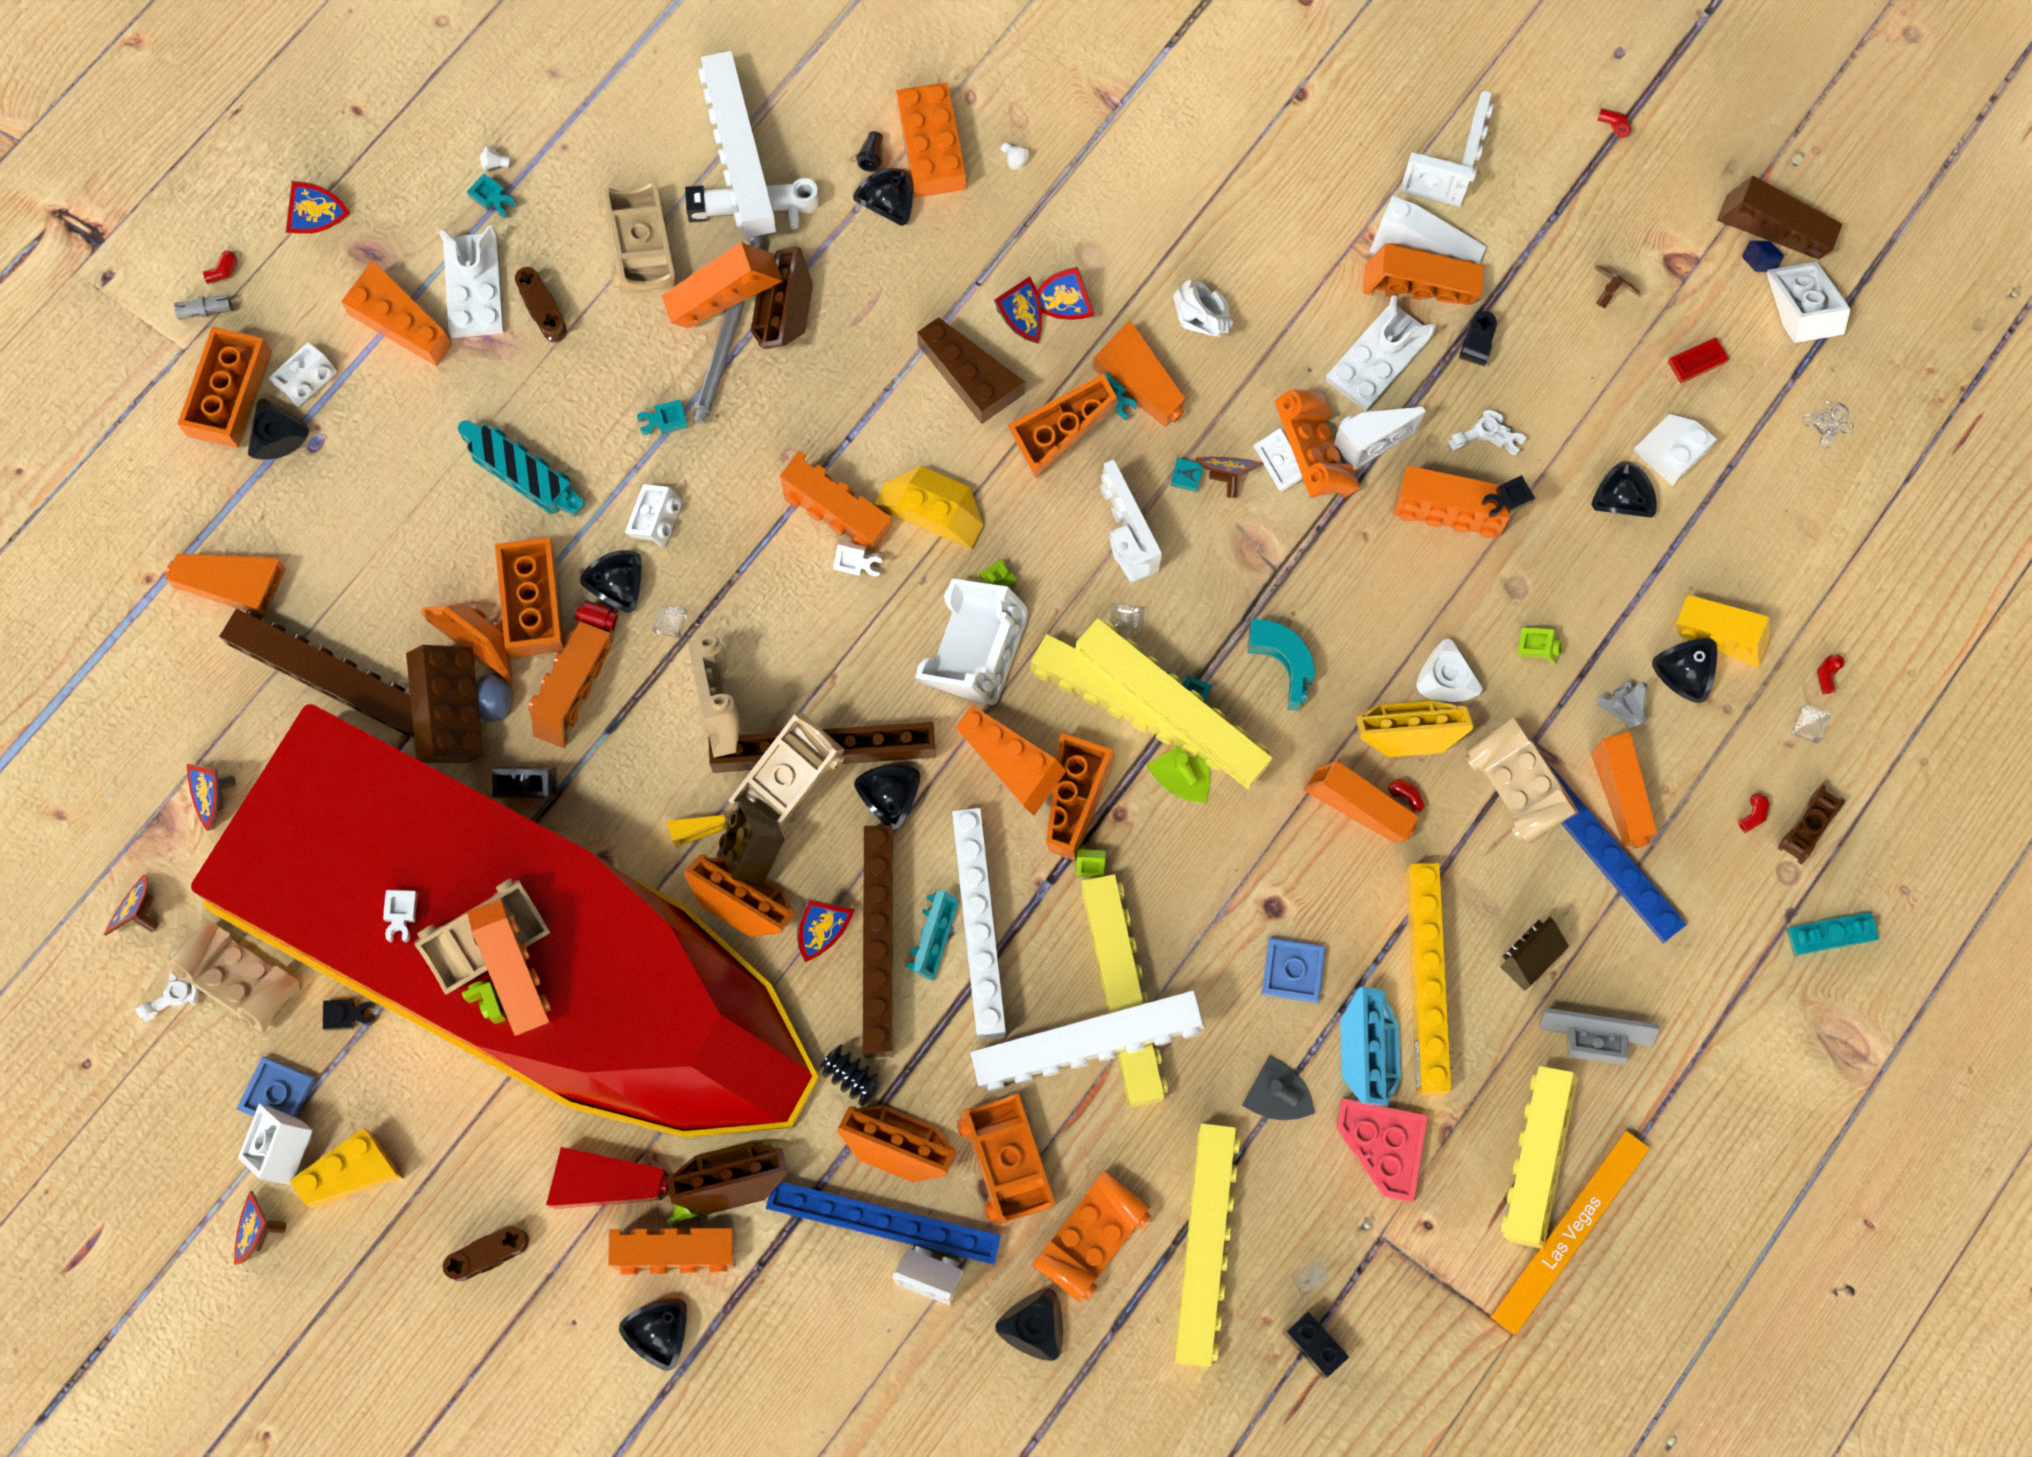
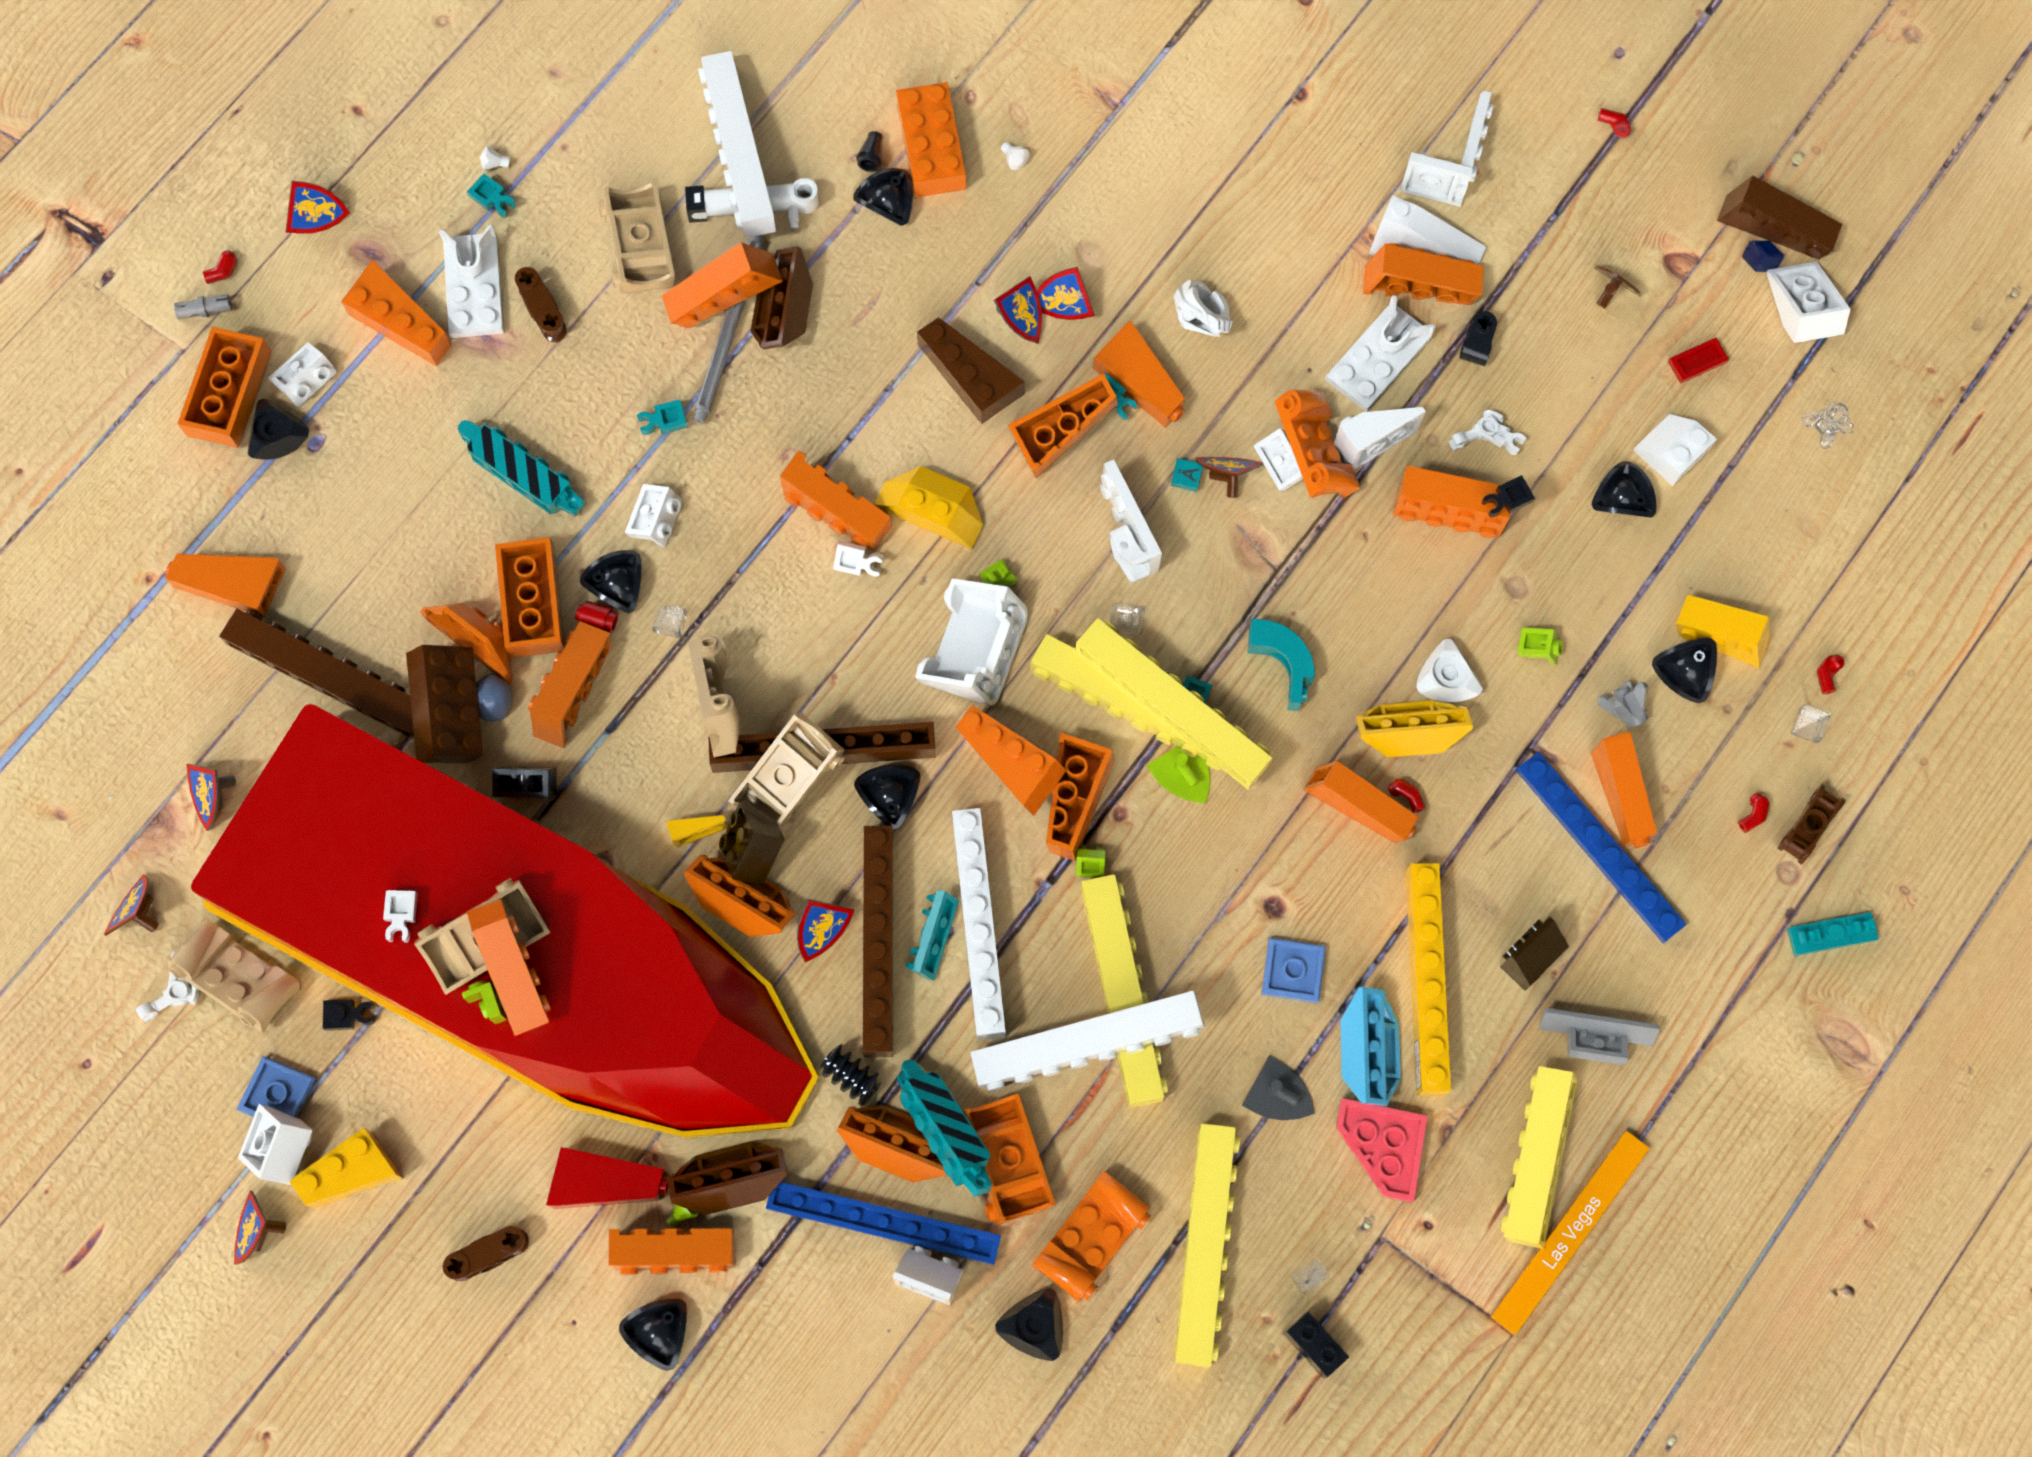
(945, 1127): none -> teal hinge
(1522, 780): tan piece -> none

